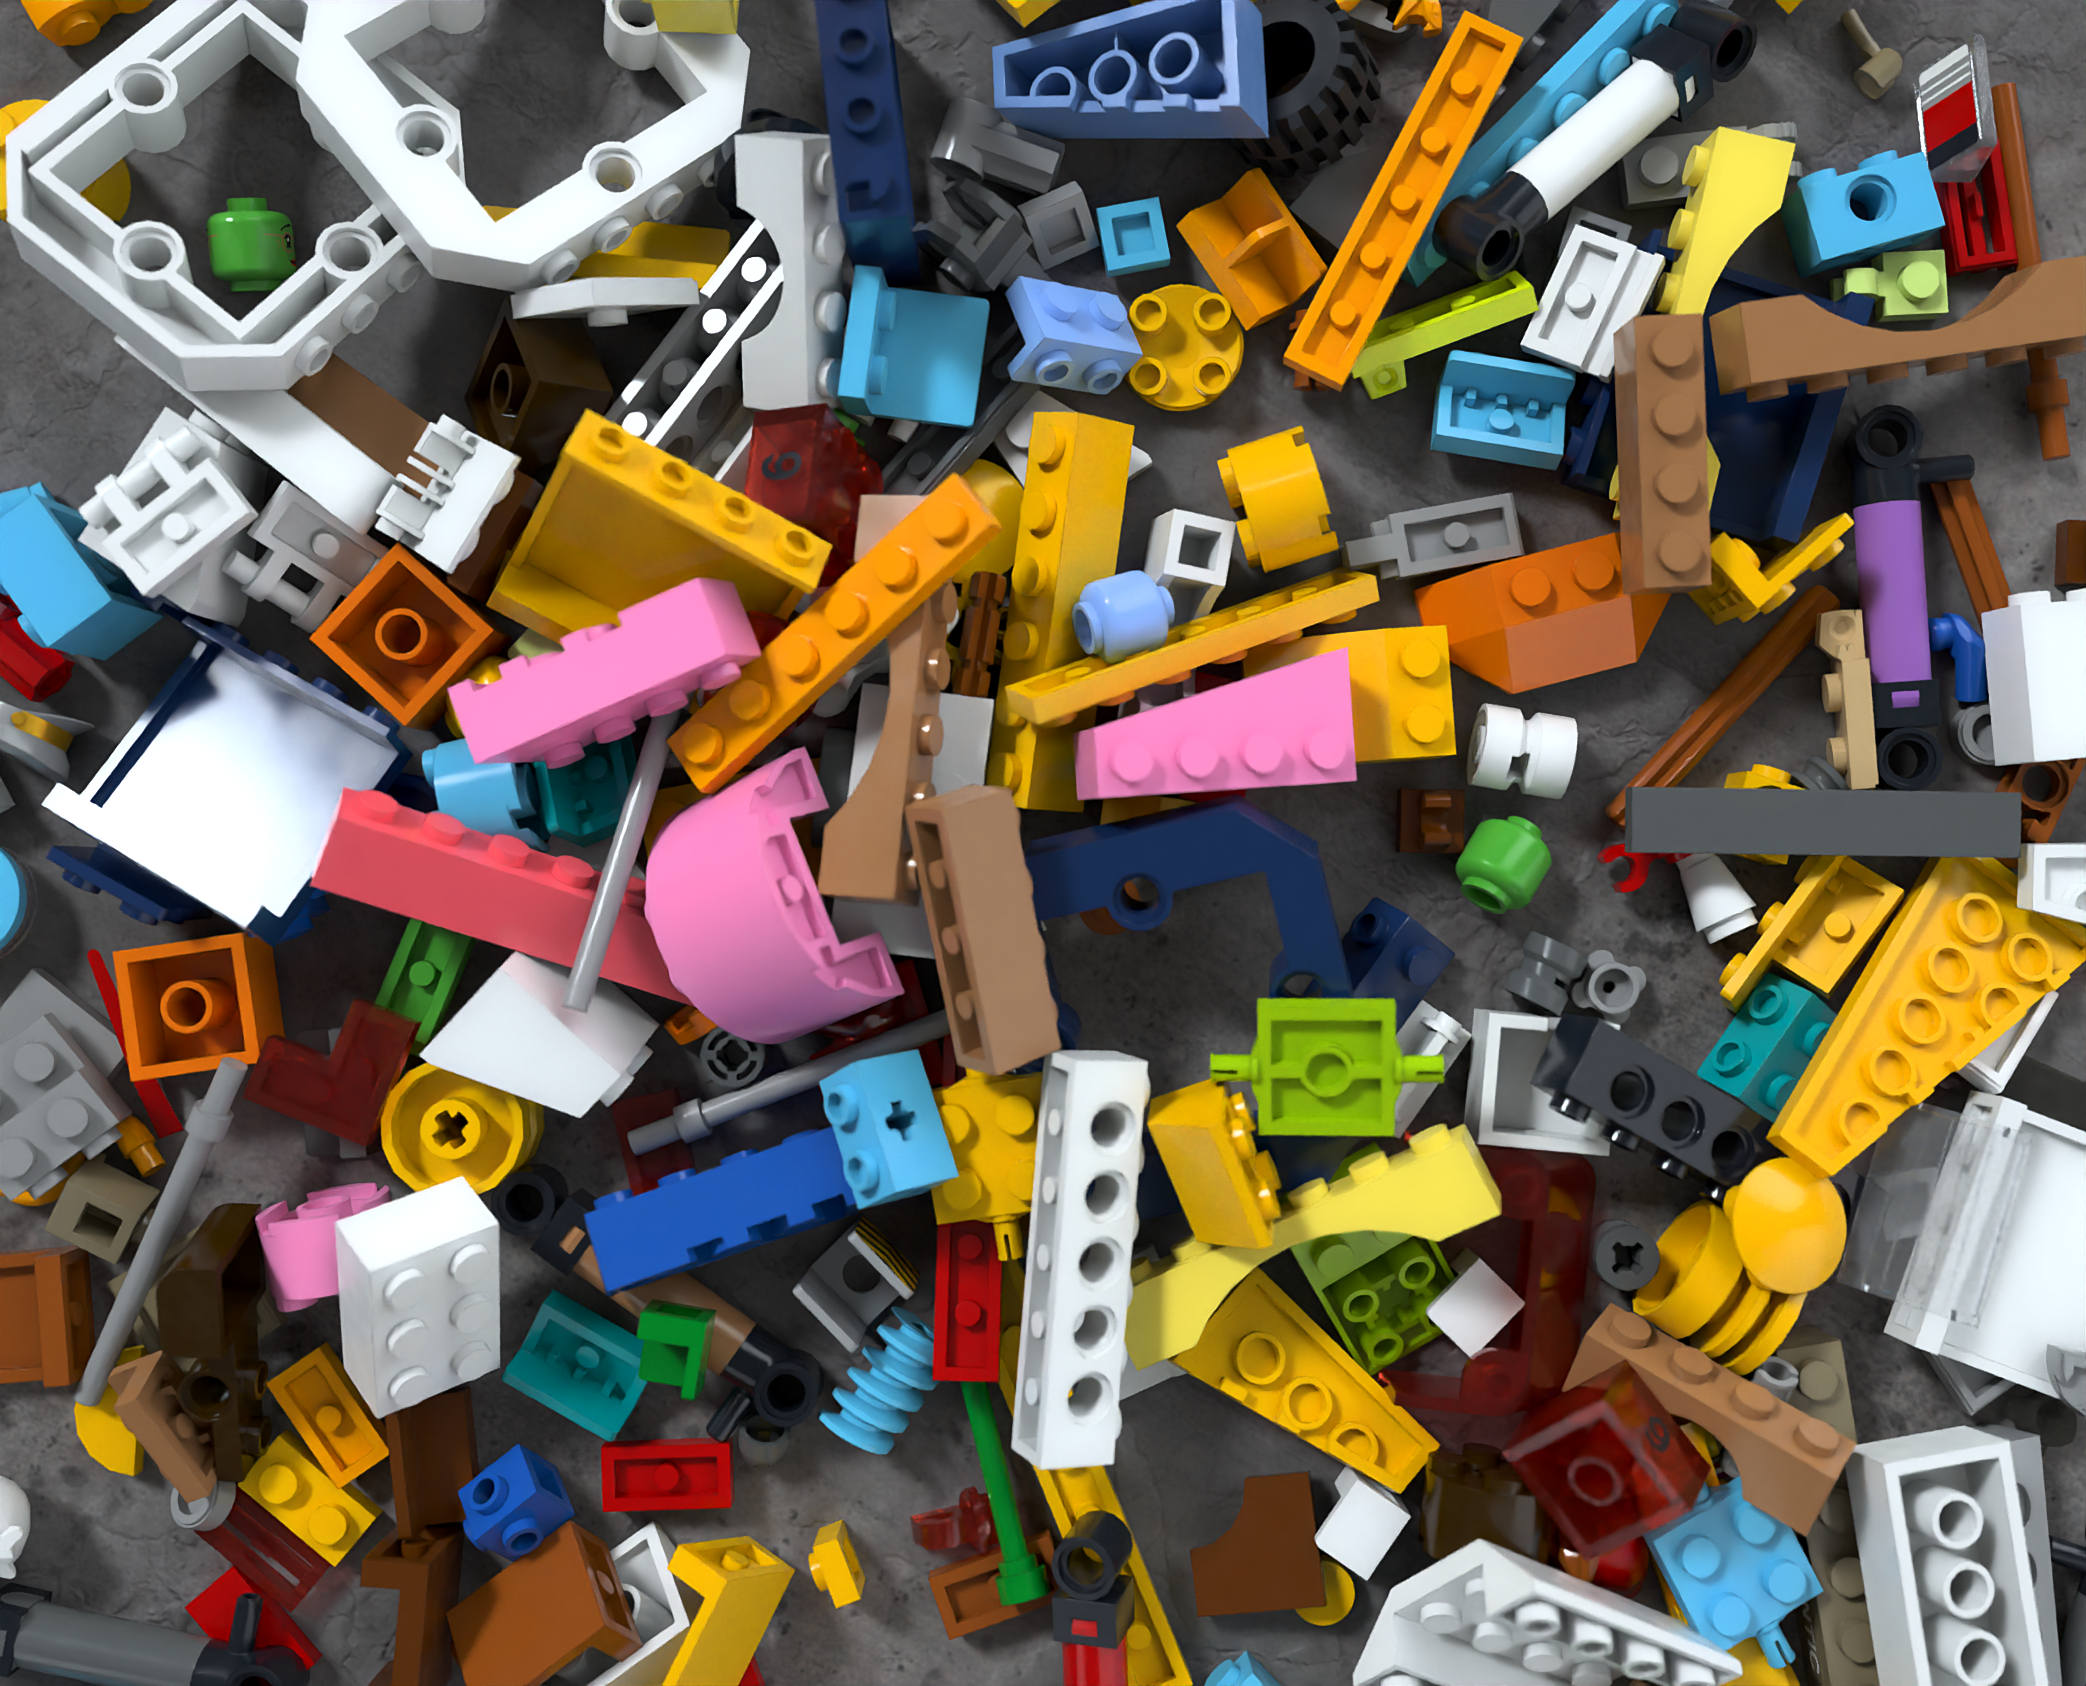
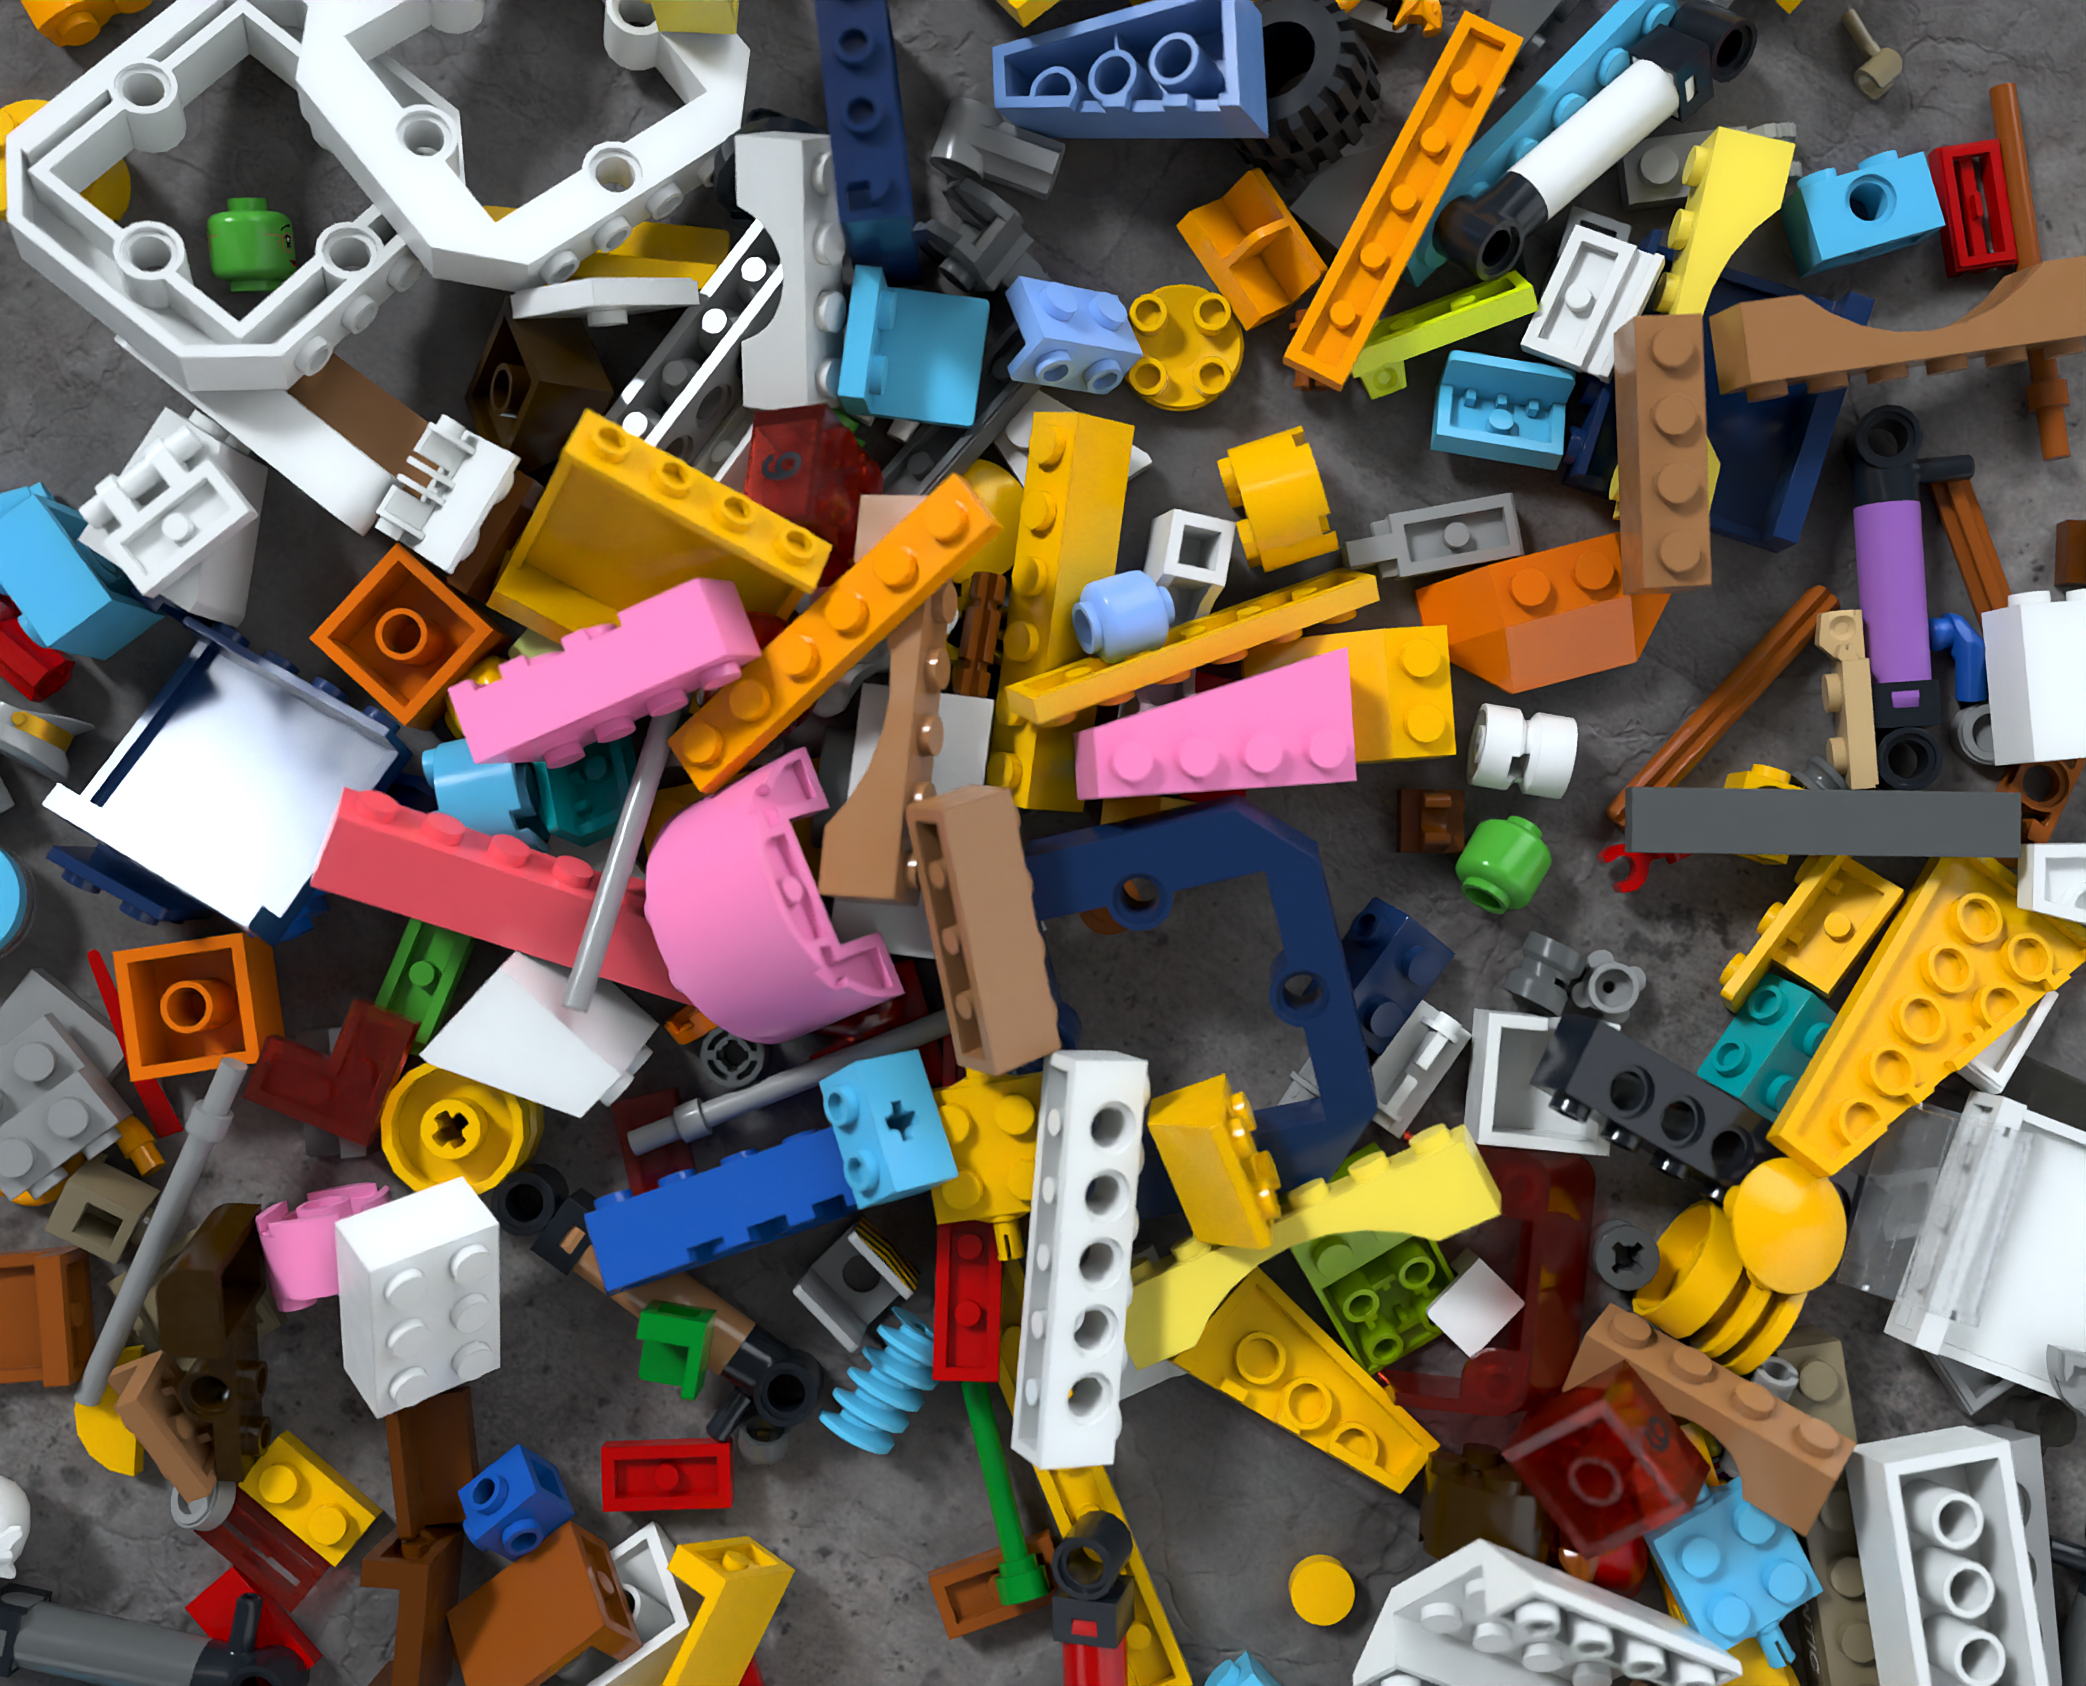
(314, 540): white plate -> none
(331, 1415): light orange plate -> none
(579, 1366): teal bracket -> none
(836, 1564): yellow plate -> none
(957, 1524): clear red piece -> none
(1059, 225): light grey plate -> none
(1132, 237): medium azure plate -> none
(1266, 1555): reddish brown tile -> none
(1326, 1067): lime plate -> none
(1361, 1523): white panel -> none
(1715, 897): white cone -> none
(1744, 591): yellow bracket -> none
(1902, 283): yellowish green plate -> none
(1956, 111): slope -> none

